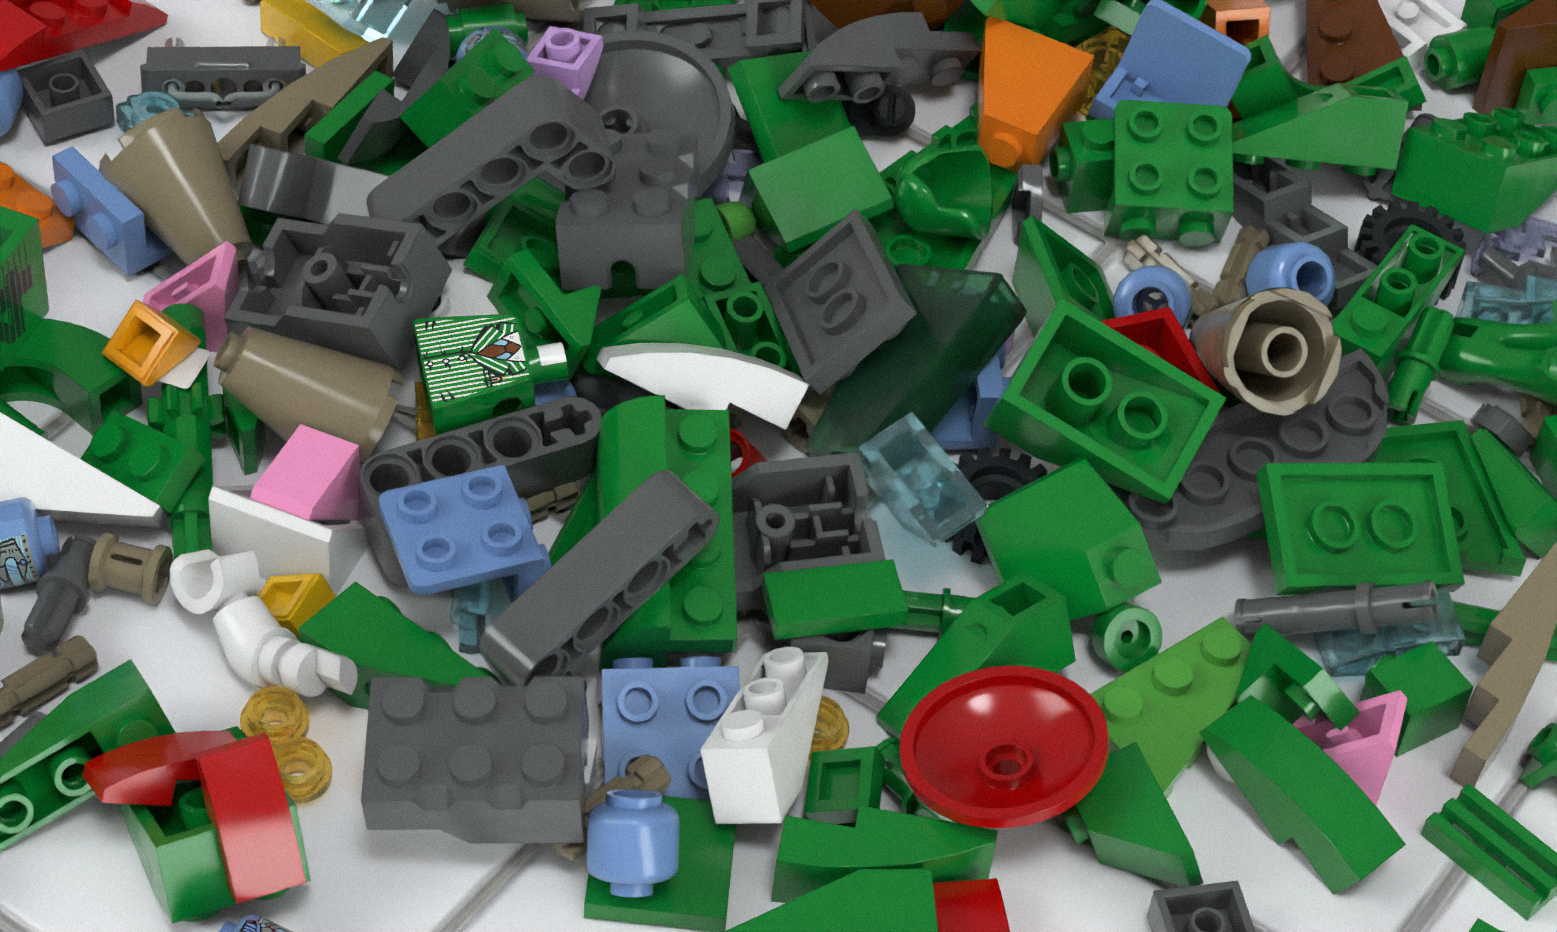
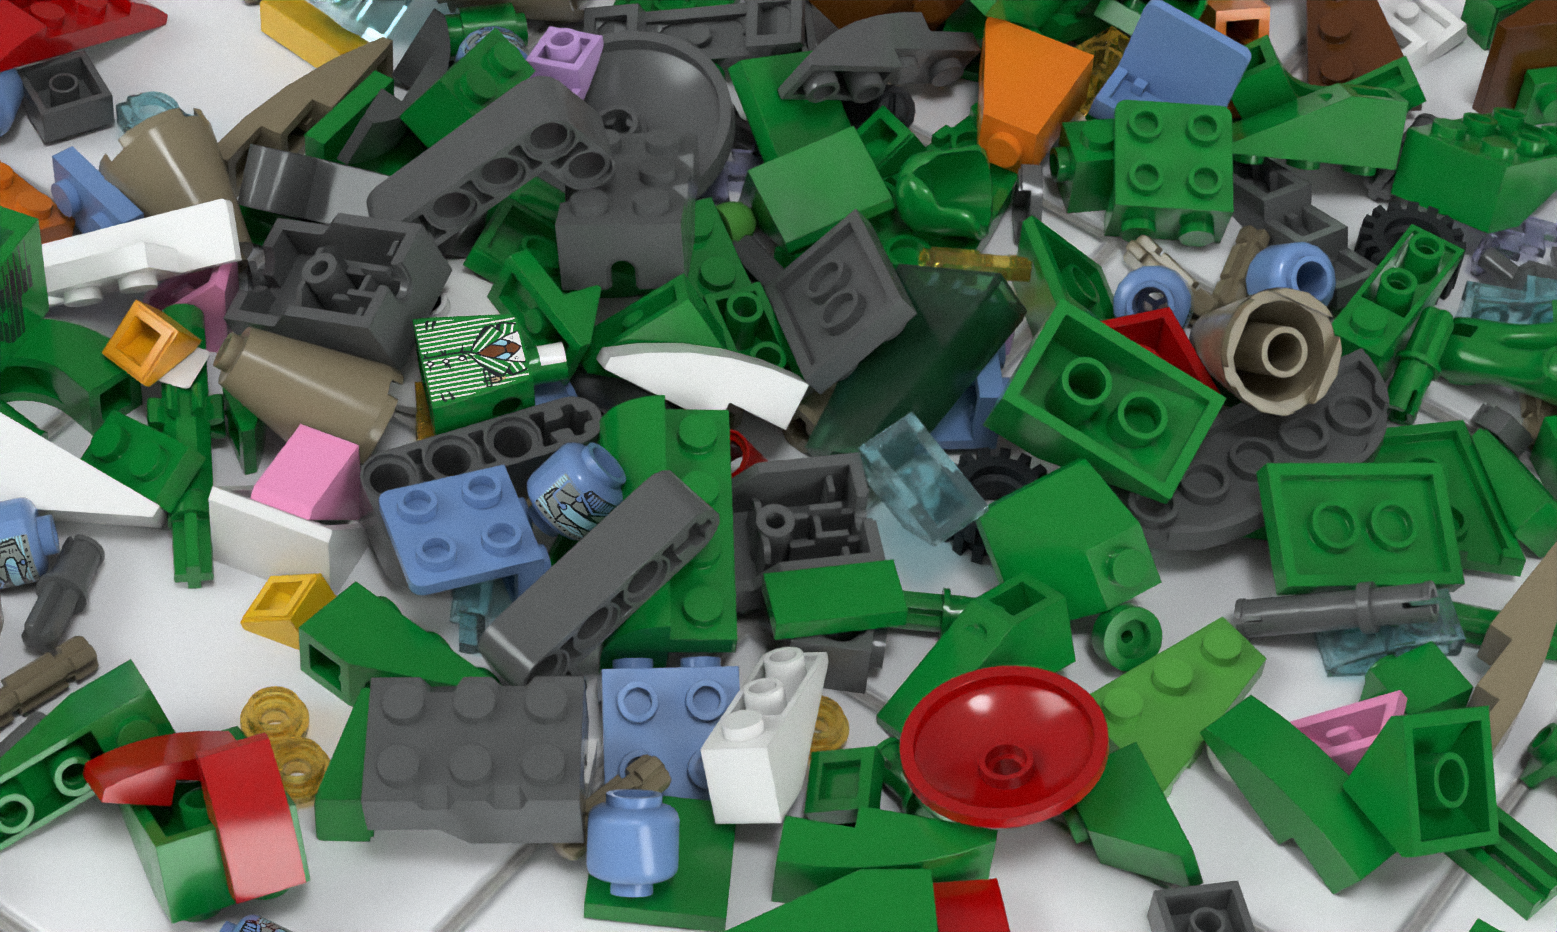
(130, 568): dark tan bush -> none
(140, 253): none -> white bracket
(221, 75): dark grey piece -> none
(247, 629): white piece -> none
(338, 798): none -> green slope
(575, 490): none -> medium blue head
(888, 141): none -> green slope
(1010, 266): none -> clear yellow plate
(1292, 682): green slope -> none
(1430, 782): none -> green slope
(1458, 57): green brick -> none

